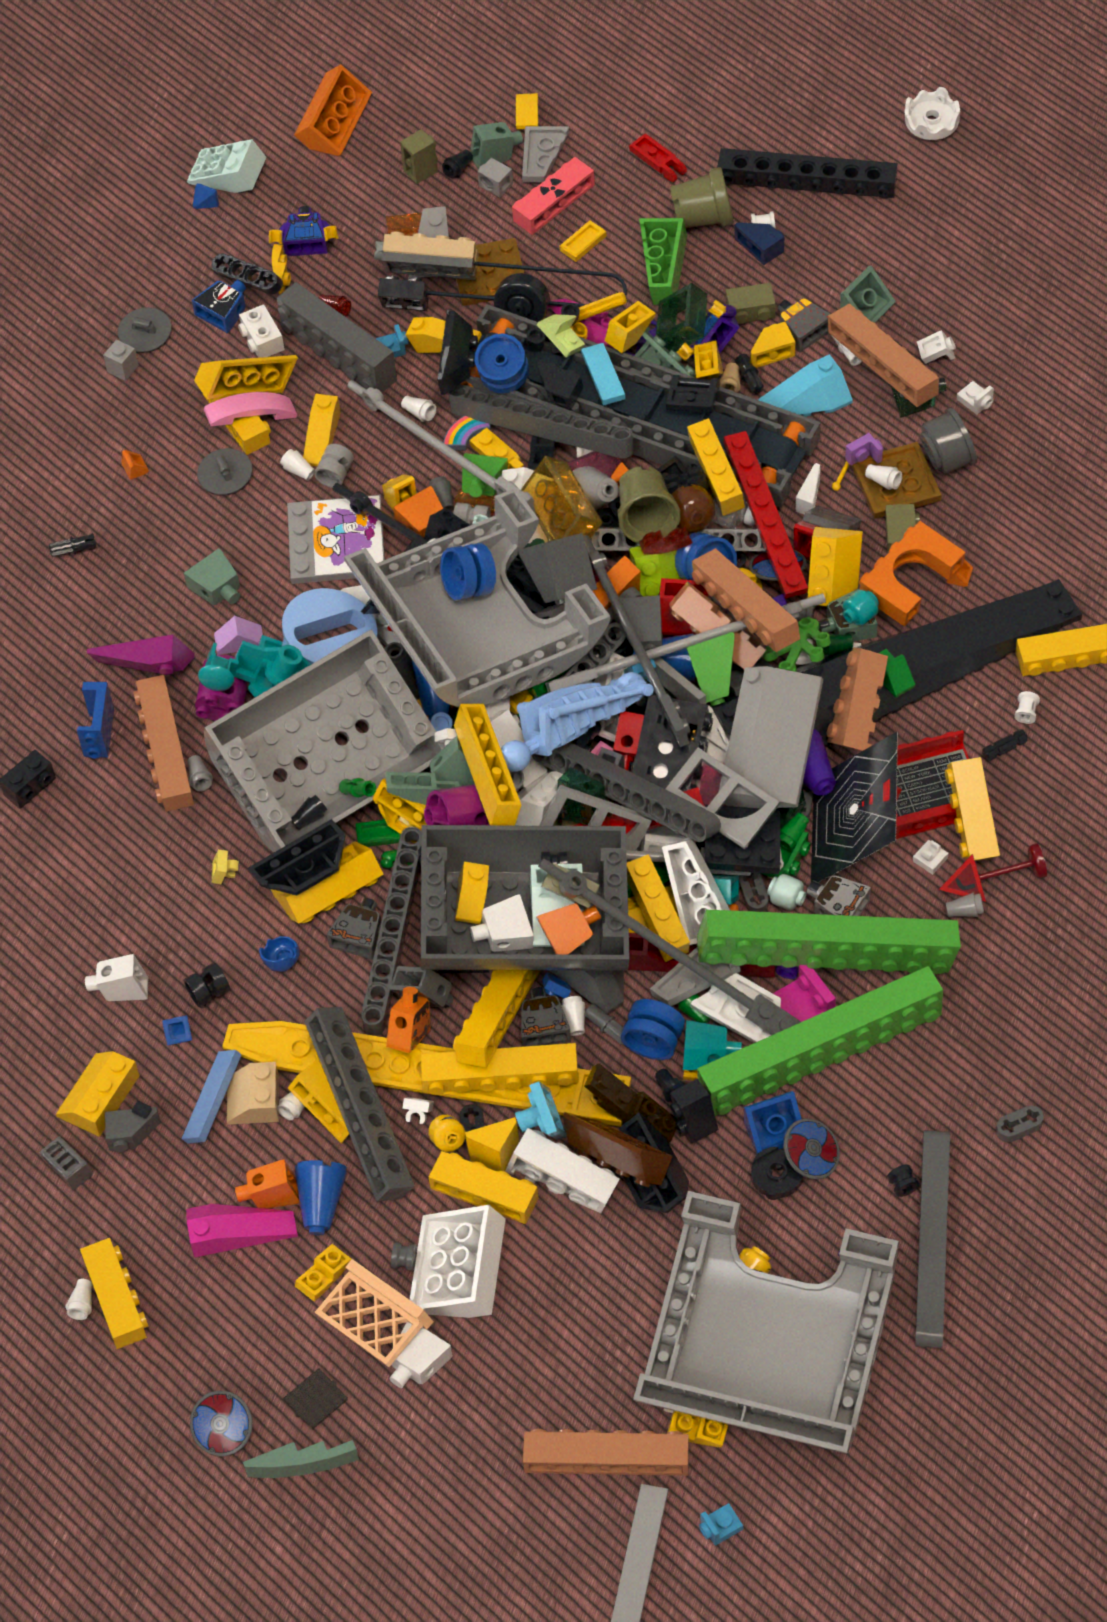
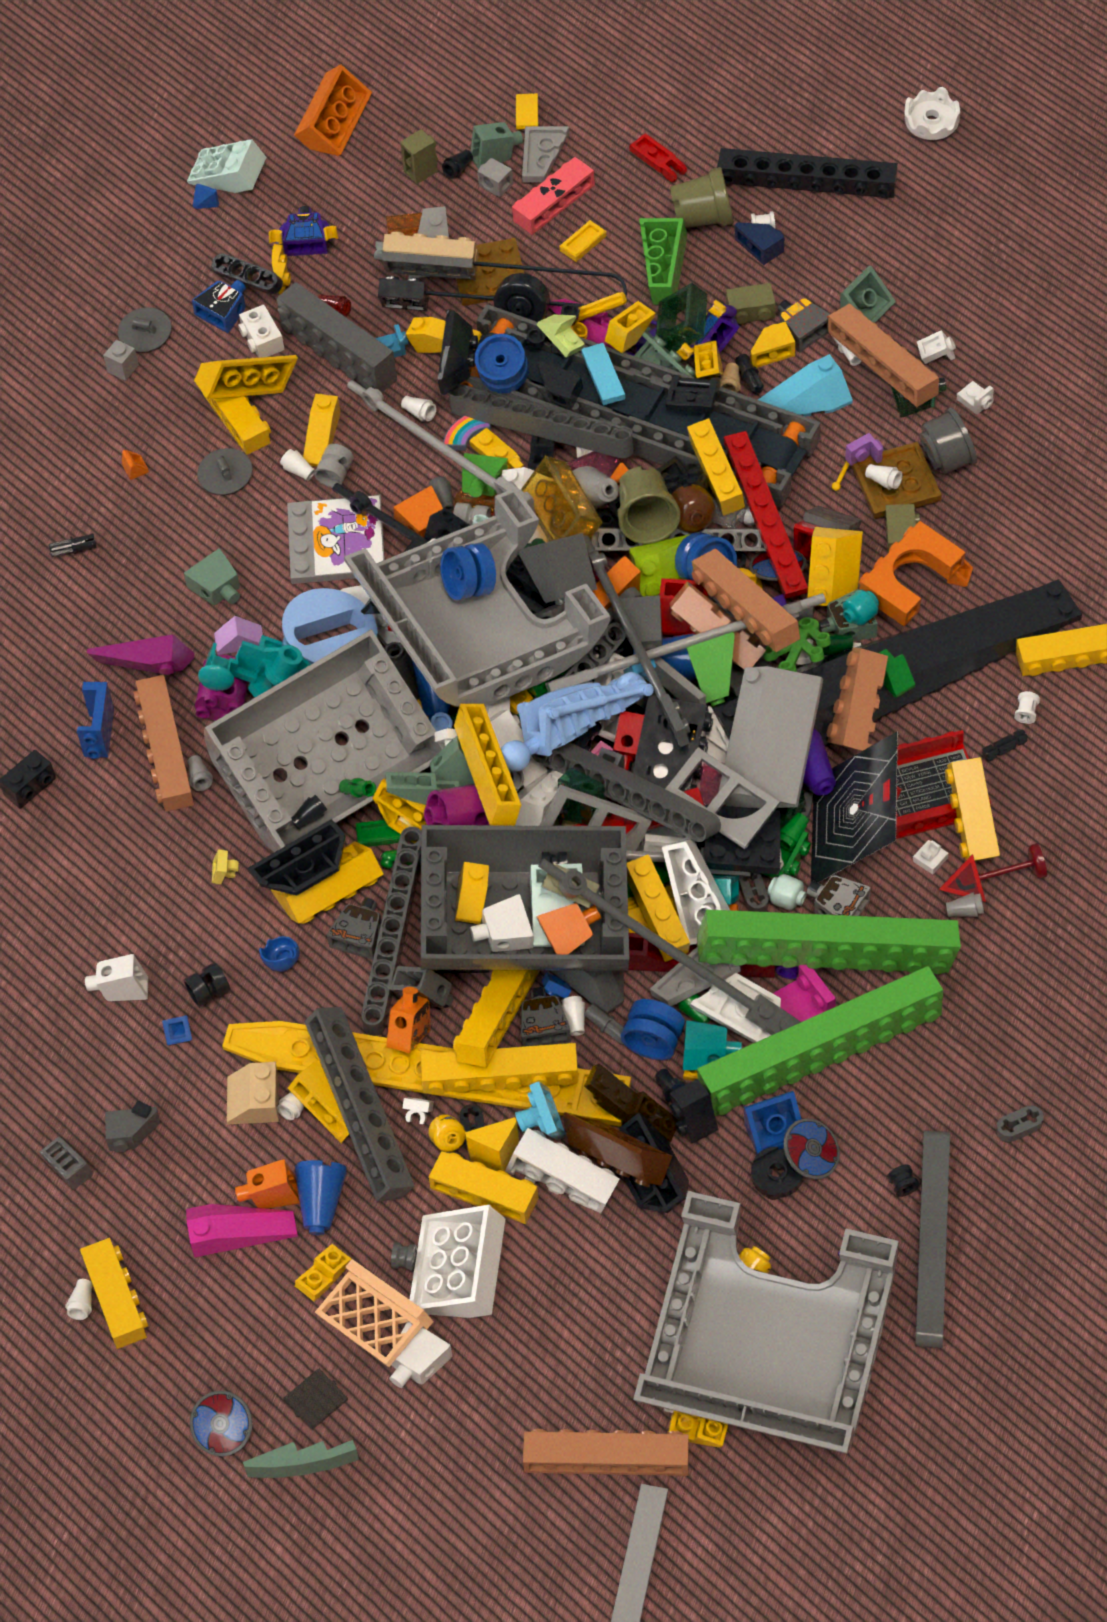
(99, 1090): yellow slope -> none
(211, 1096): medium blue tile -> none
(249, 404): bright pink slope -> none
(398, 490): yellow slope -> none
(656, 543): clear red slope -> none
(720, 1524): dark azure bracket -> none
(808, 493): white slope -> none

